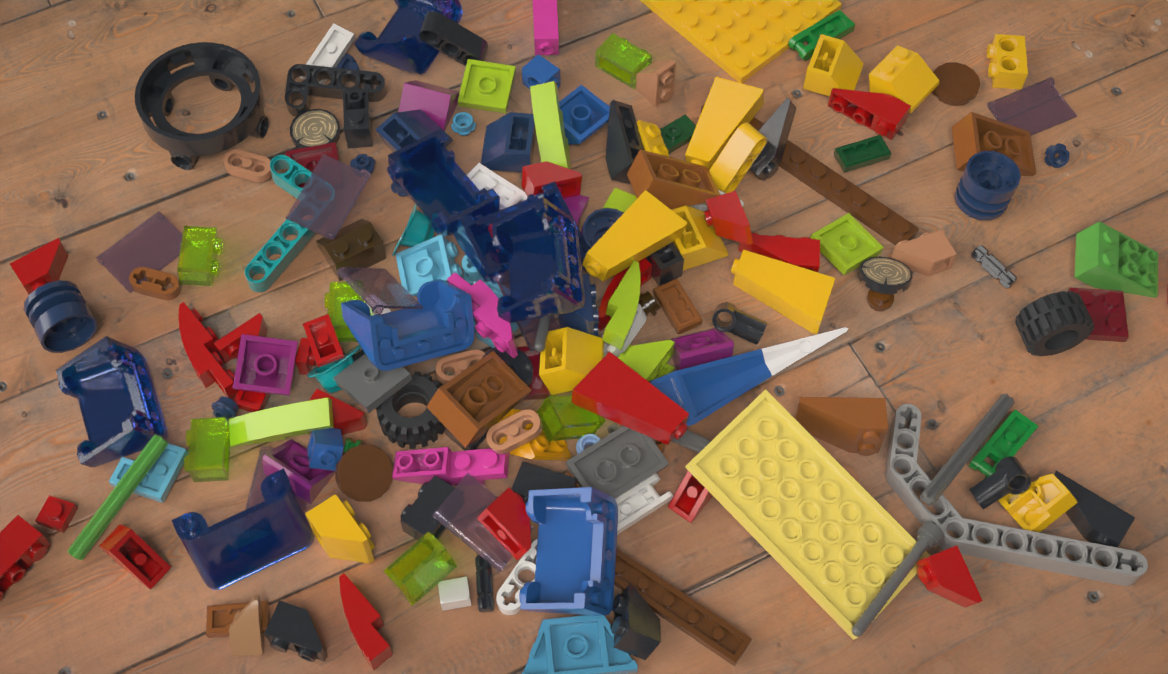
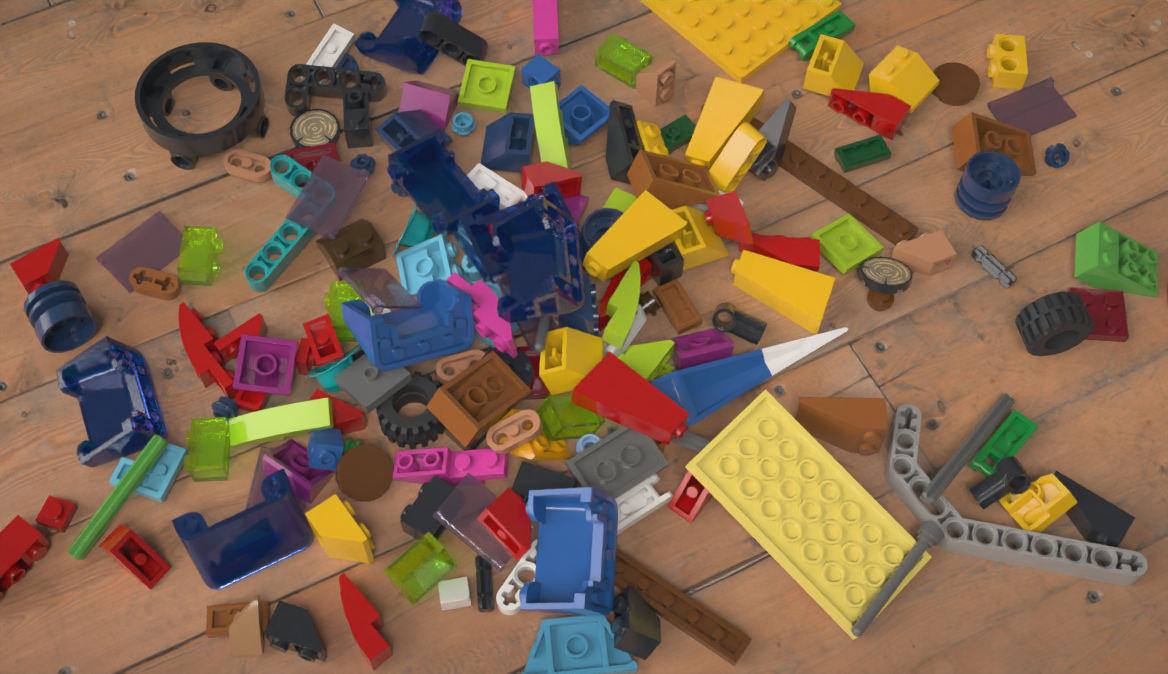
(949, 577): red slope -> none

